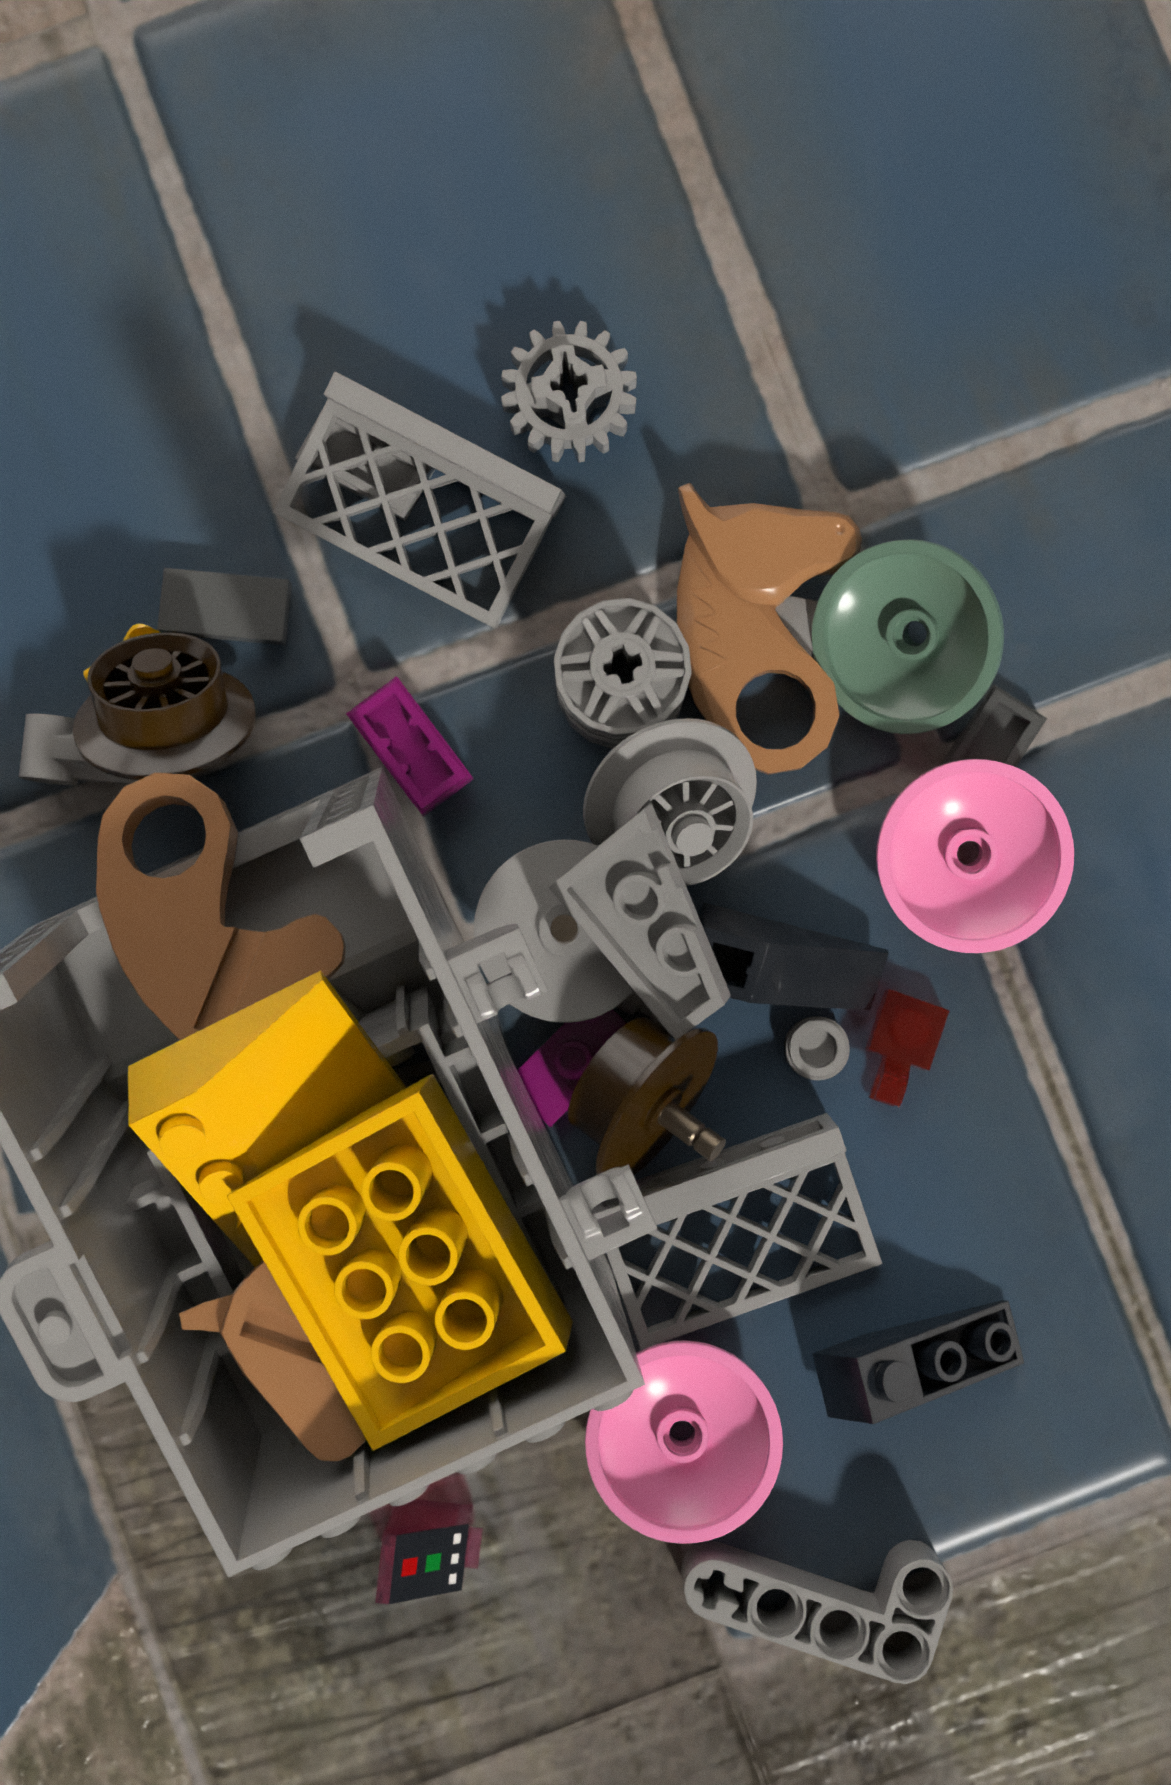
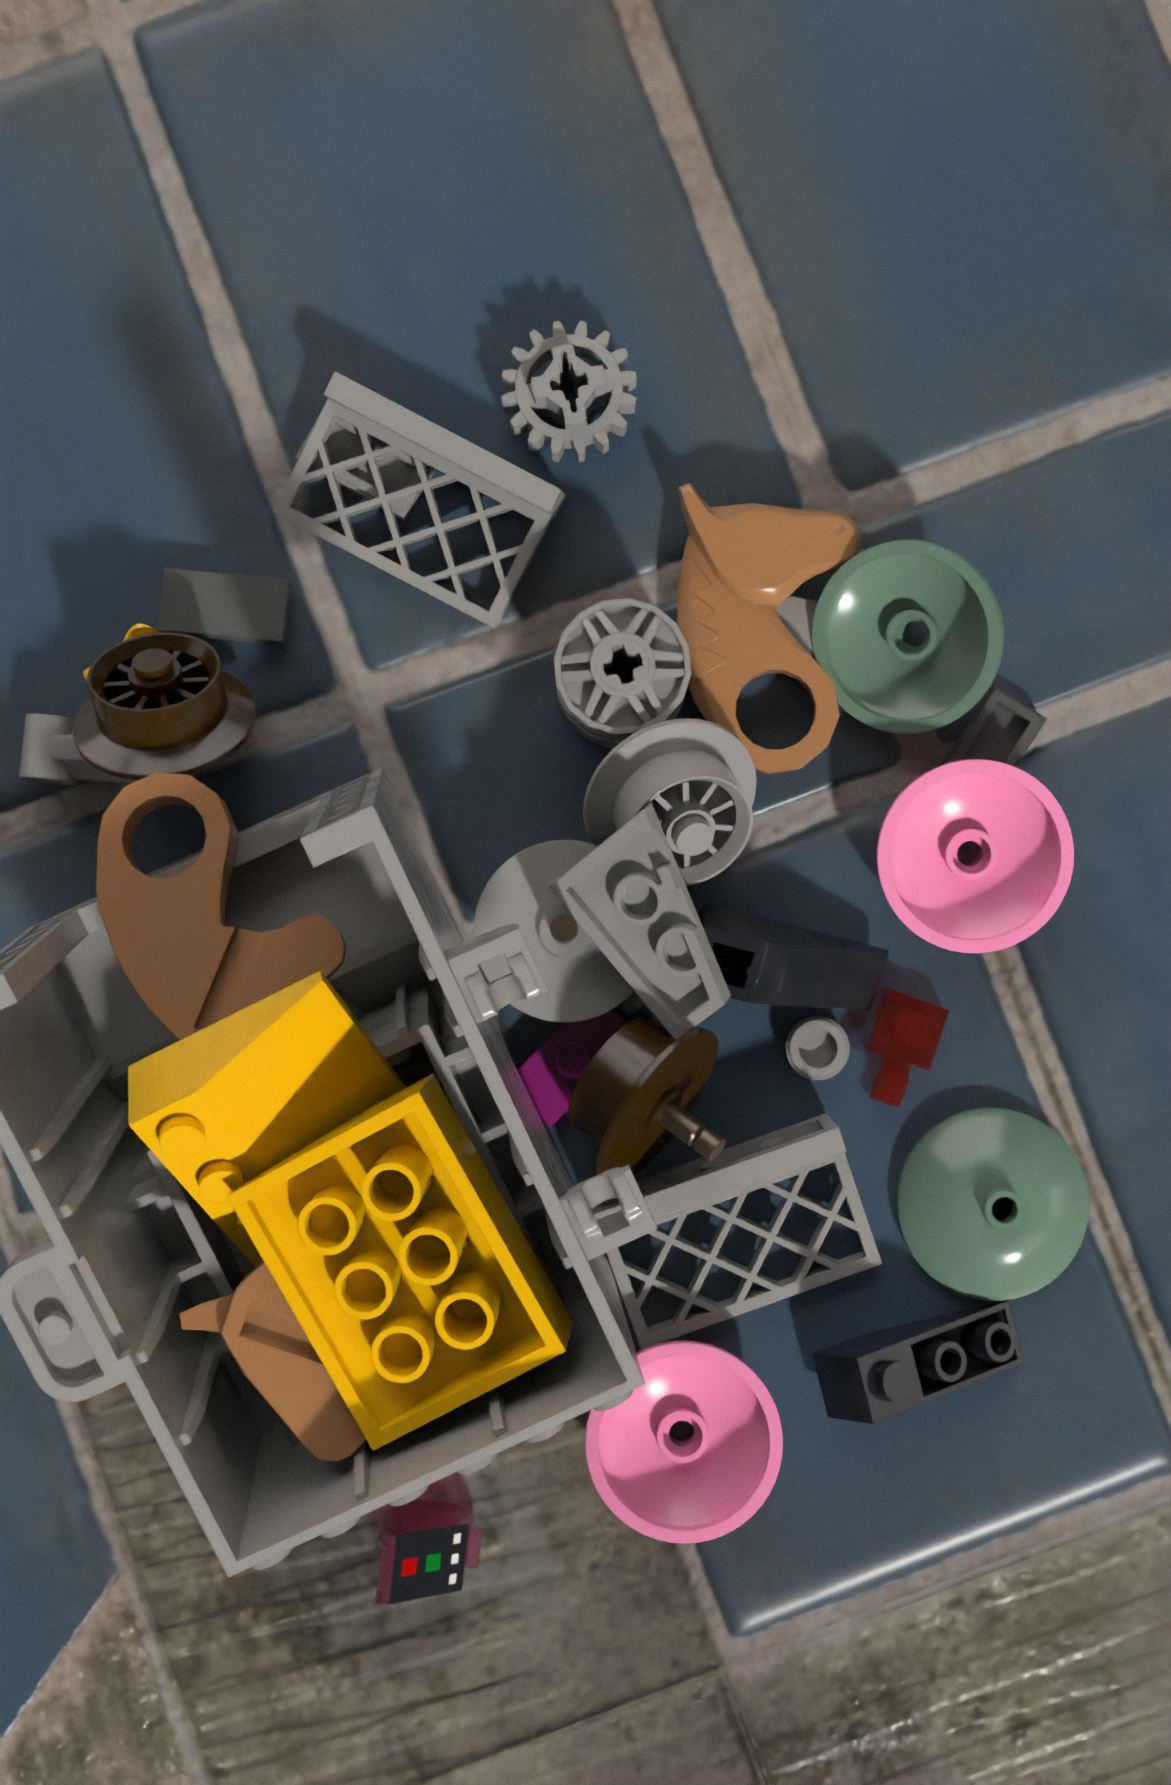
(409, 746): magenta plate -> none
(814, 1596): light grey beam -> none
(949, 1197): none -> sand green dish

